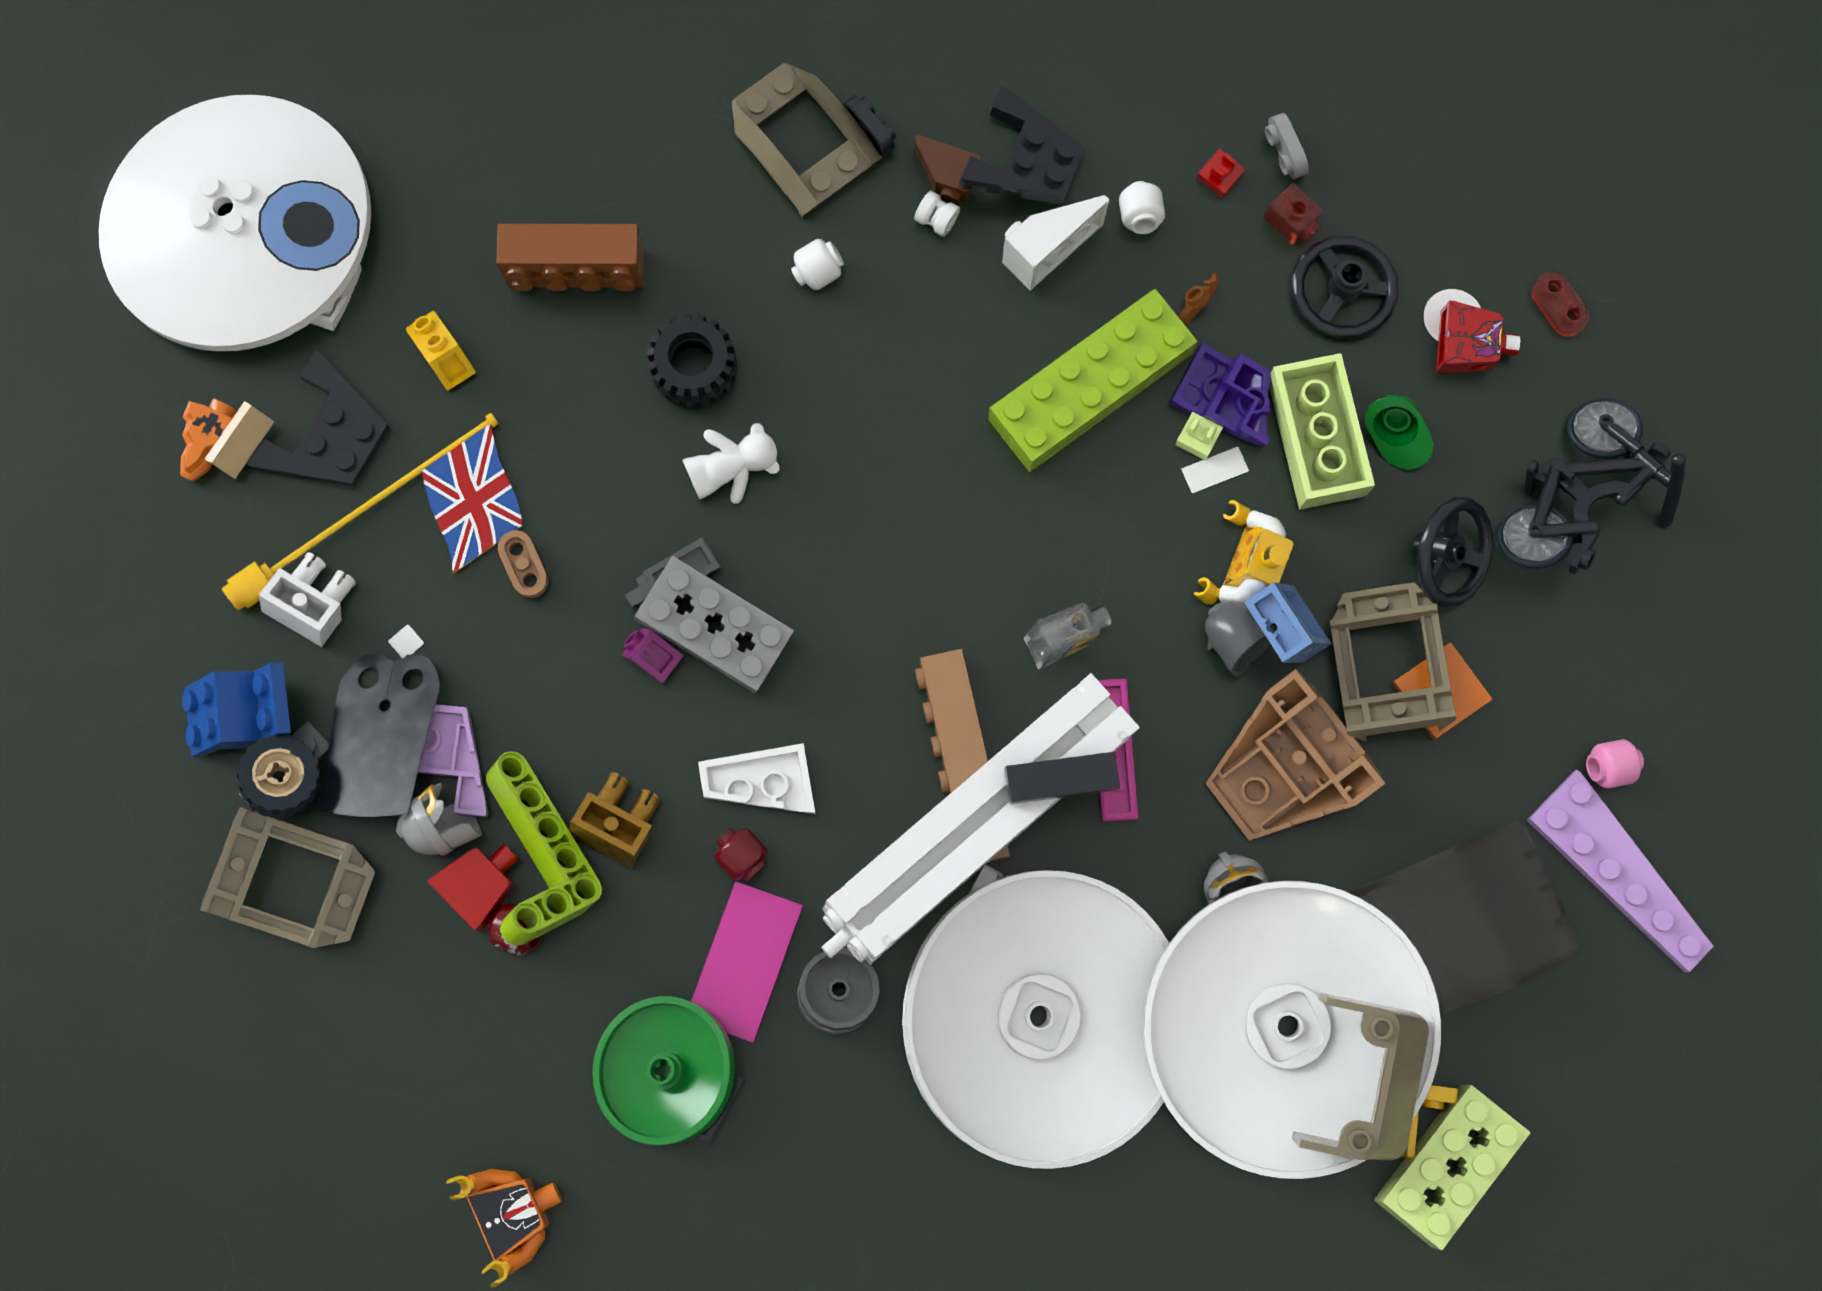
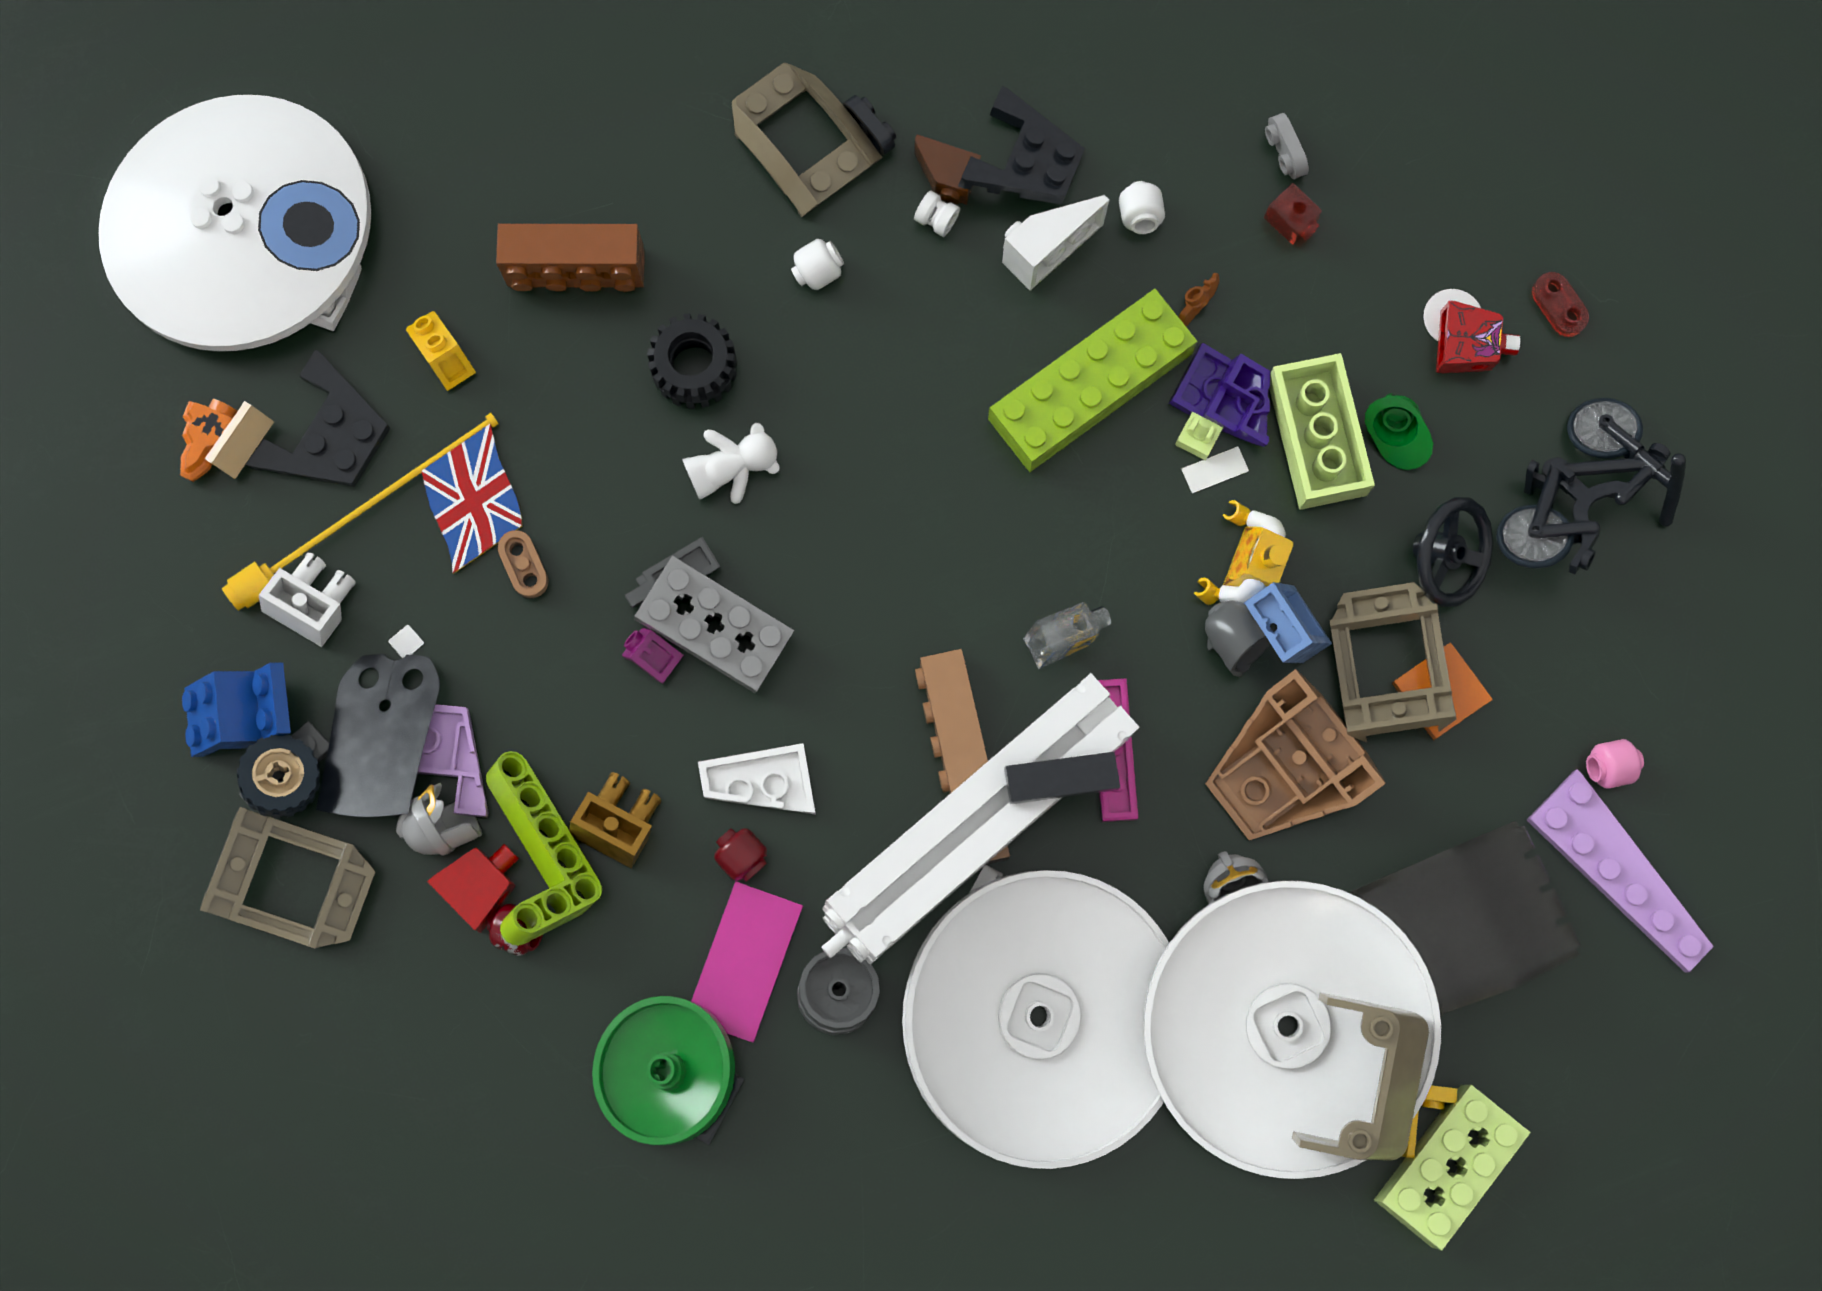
(508, 1215): torso -> none
(1221, 173): red tile -> none
(1345, 286): black piece -> none

